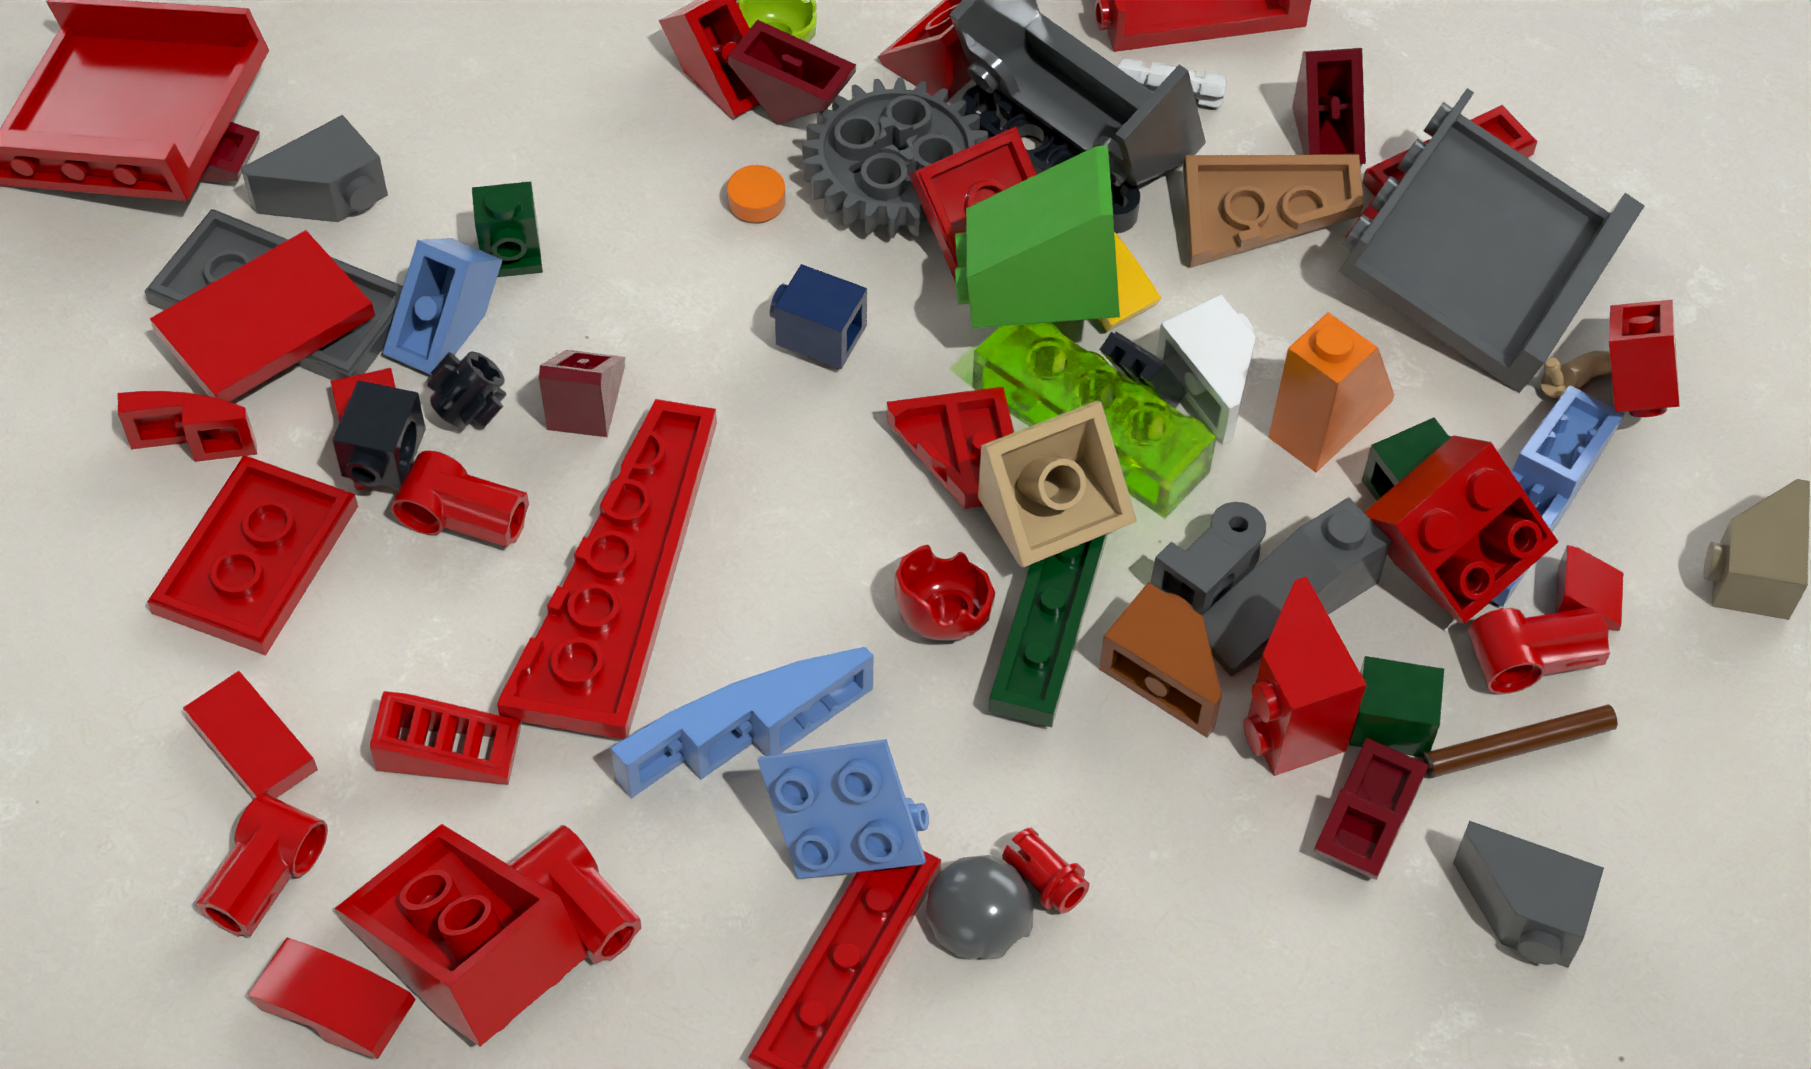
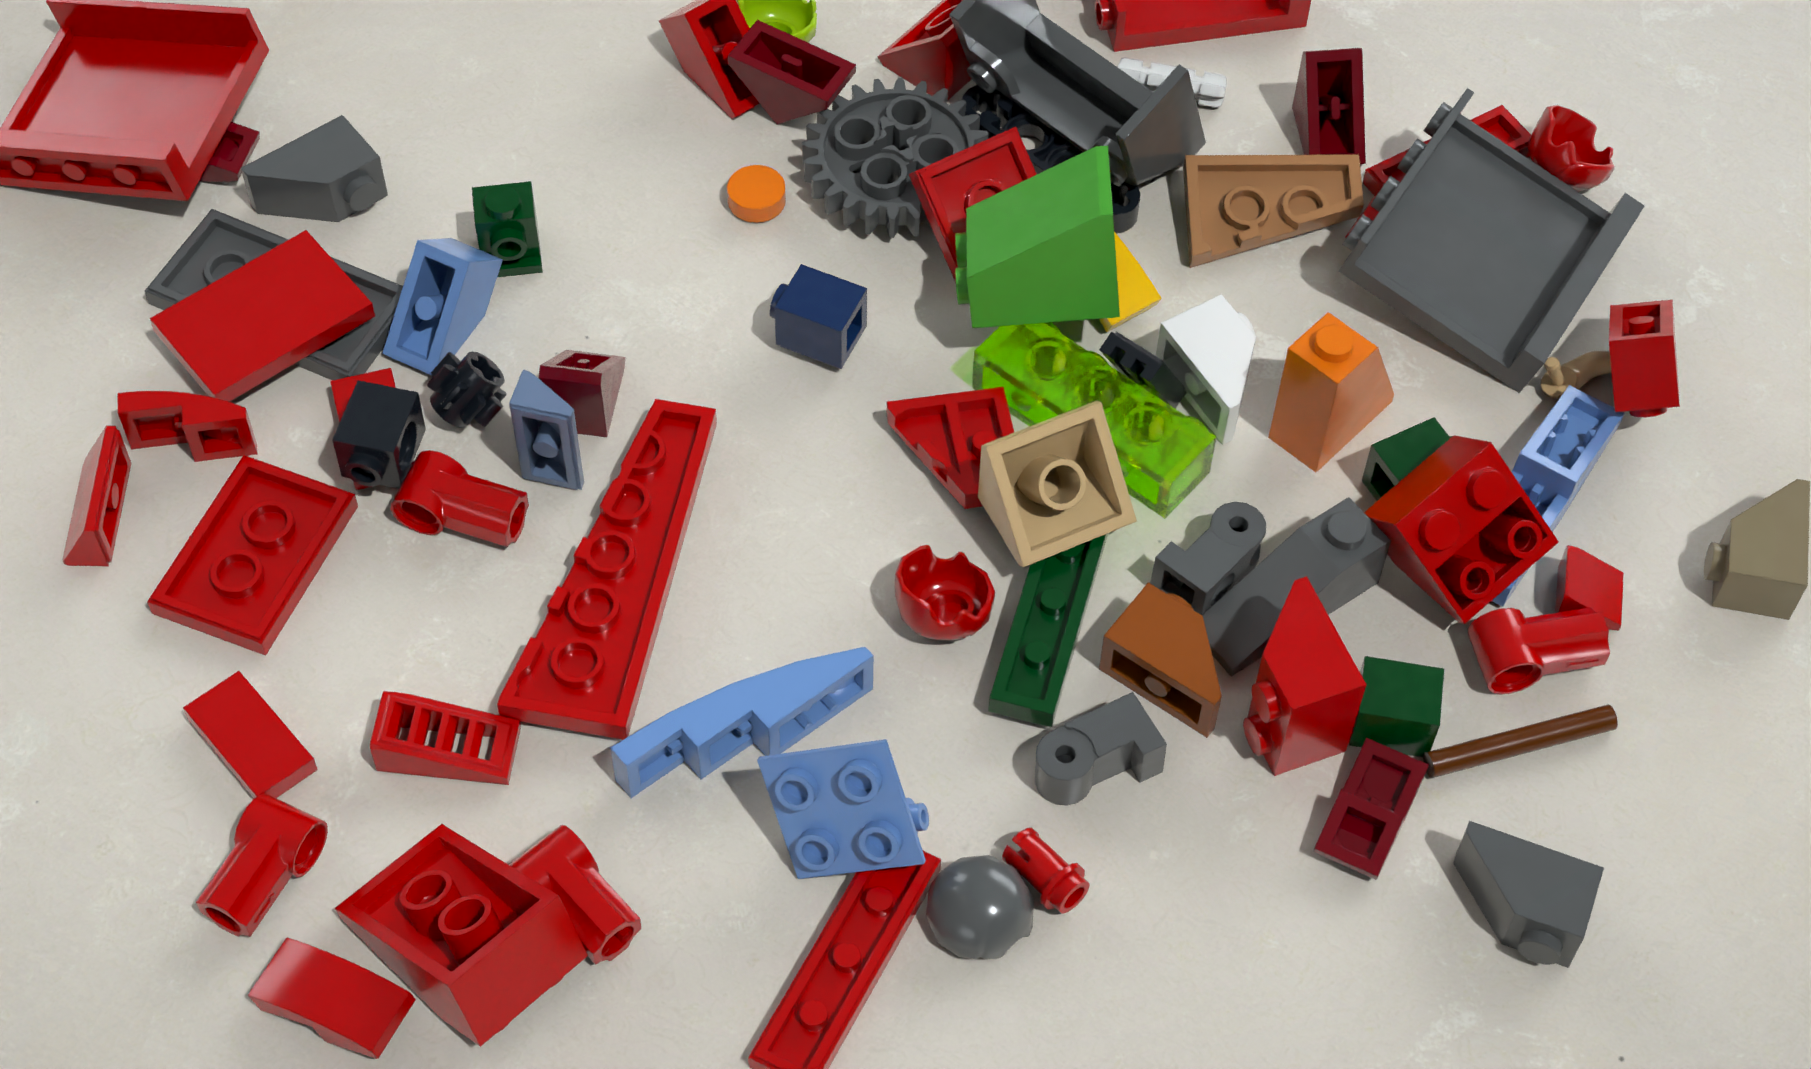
(98, 502): none -> red slope
(545, 434): none -> sand blue slope
(1098, 748): none -> dark grey leg
(1566, 148): none -> red hair

